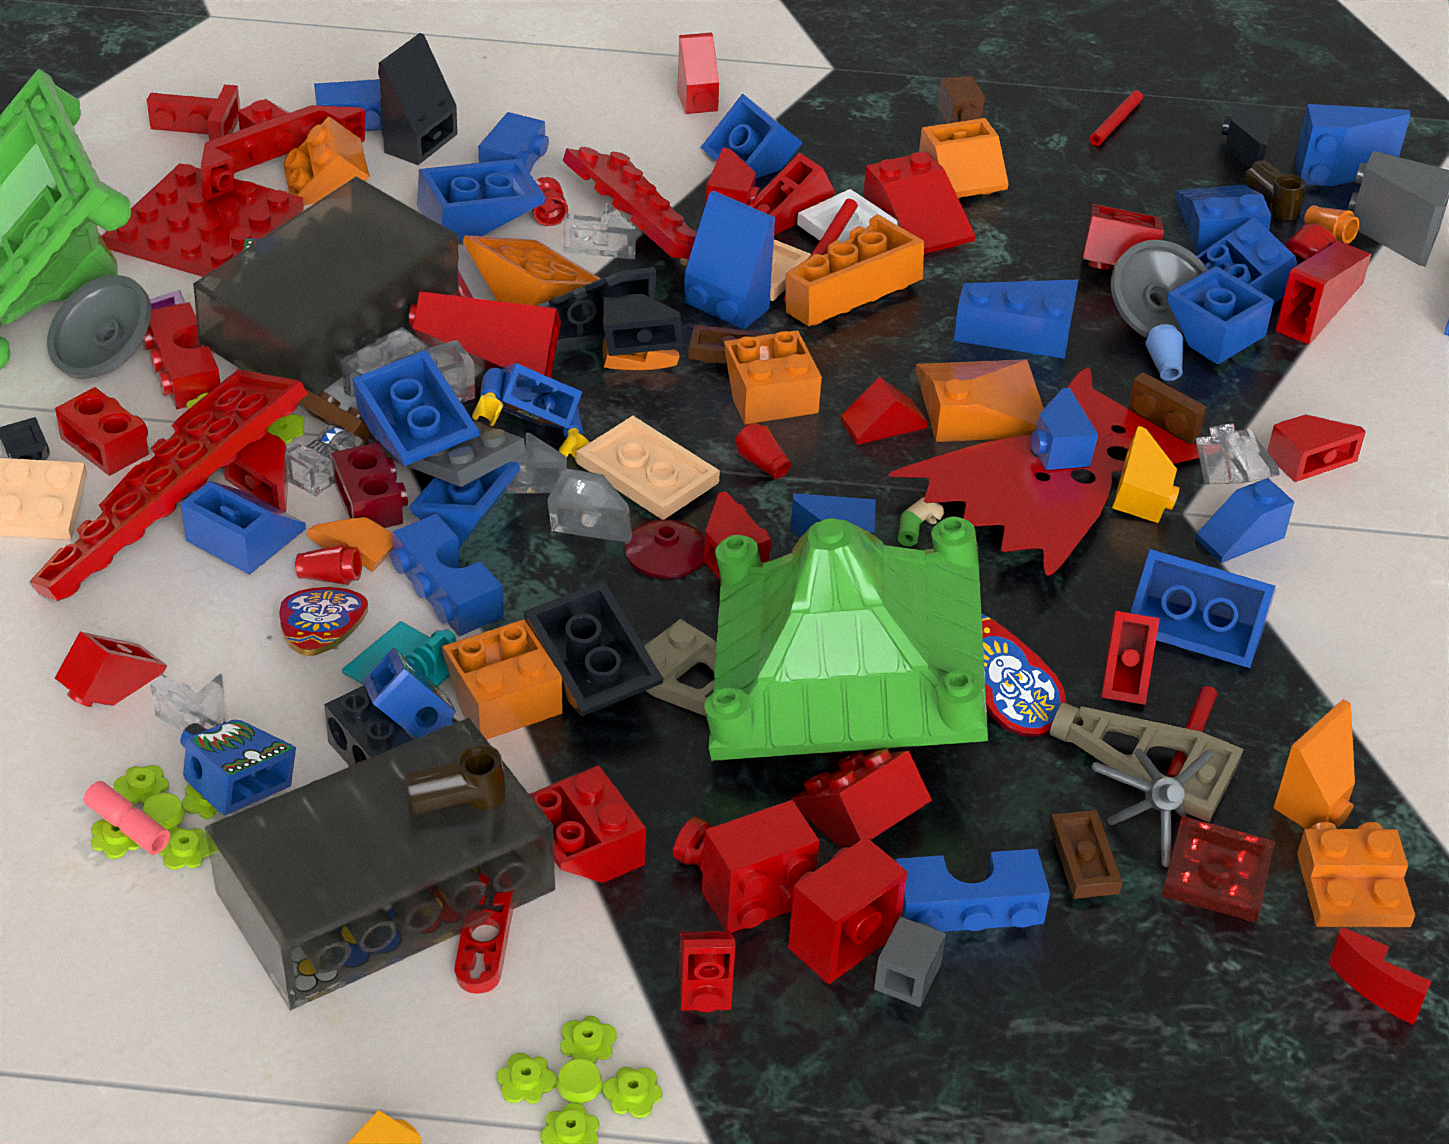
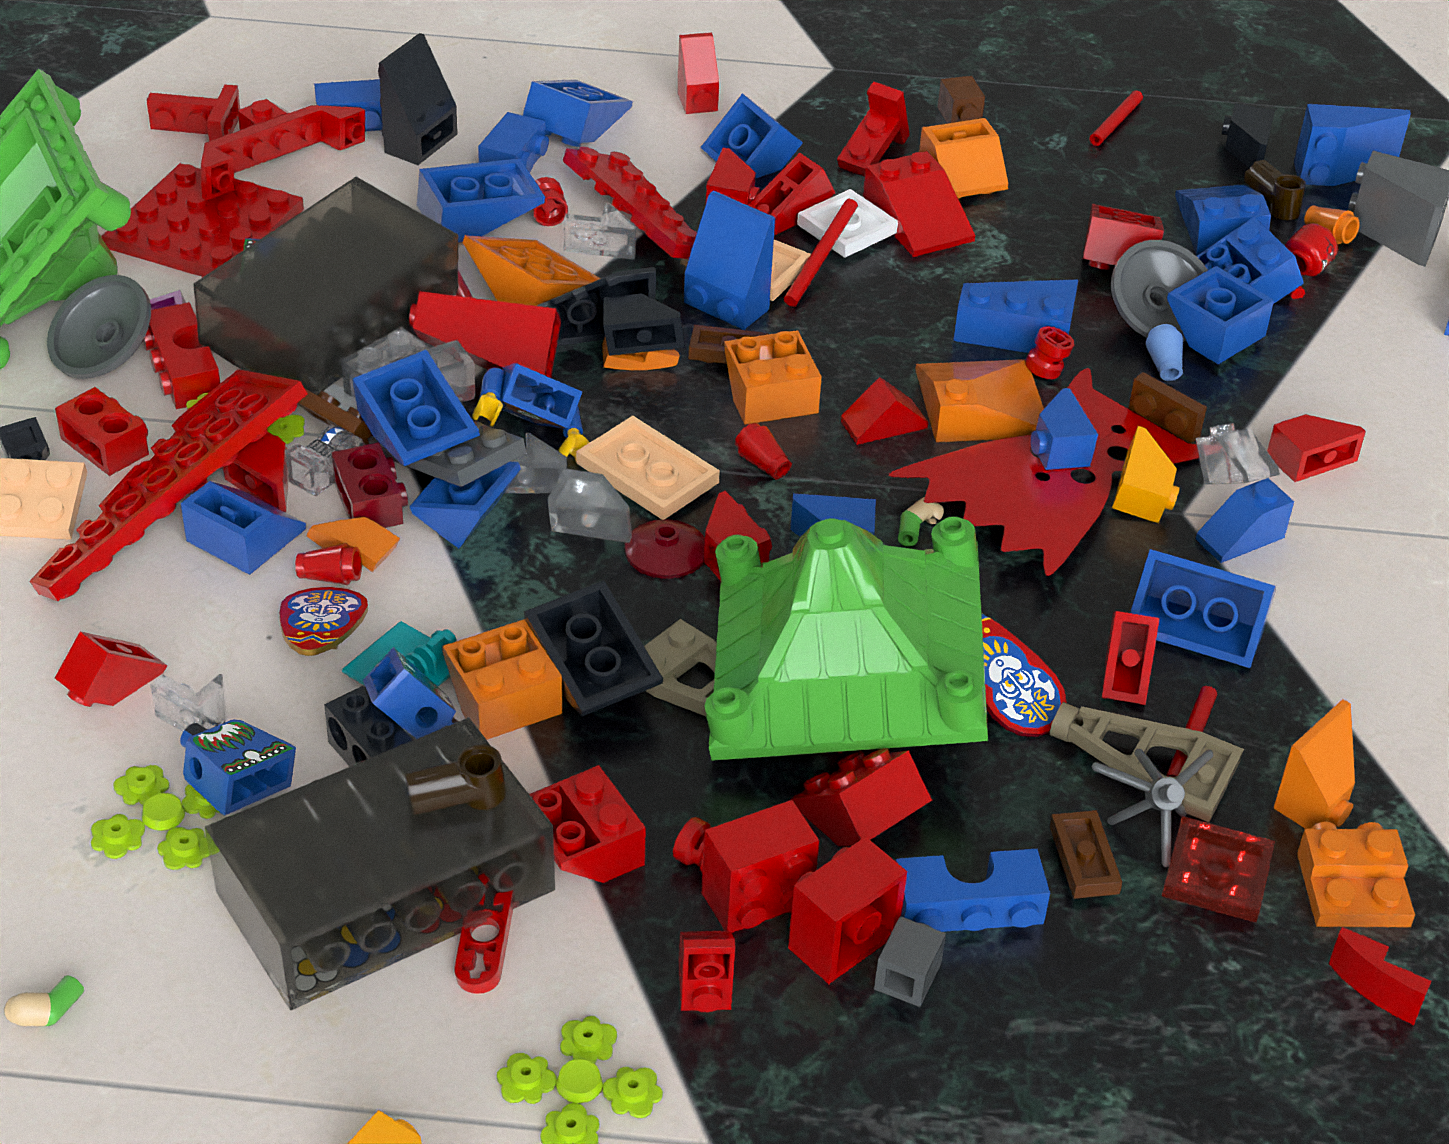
(43, 1008): none -> arm
(130, 820): coral piece -> none
(324, 162): orange slope -> none
(430, 560): blue arch -> none
(574, 109): none -> blue slope
(854, 272): orange wedge -> none
(881, 125): none -> red bracket
(1050, 350): none -> red wheel
(1320, 290): red slope -> none

